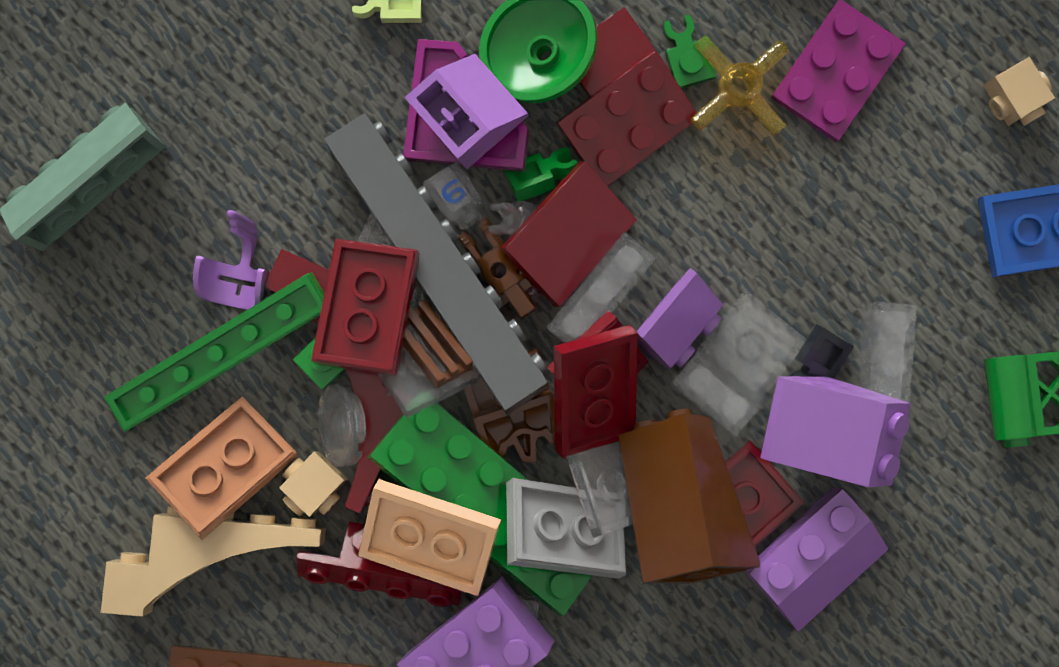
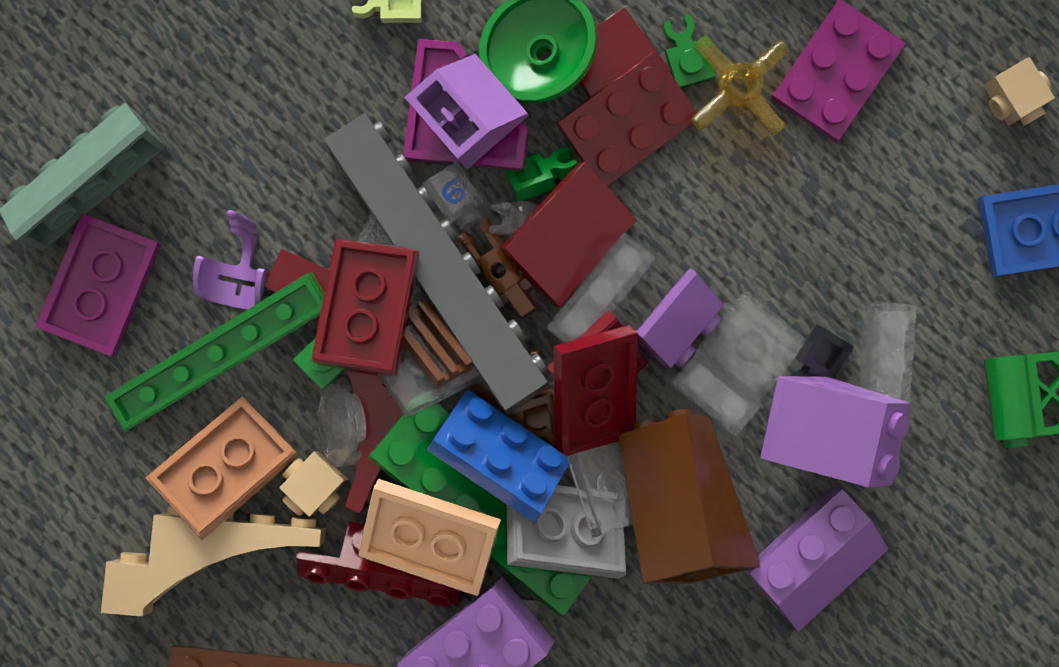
(98, 285): none -> magenta plate
(499, 455): none -> blue plate
(761, 491): dark red tile -> none

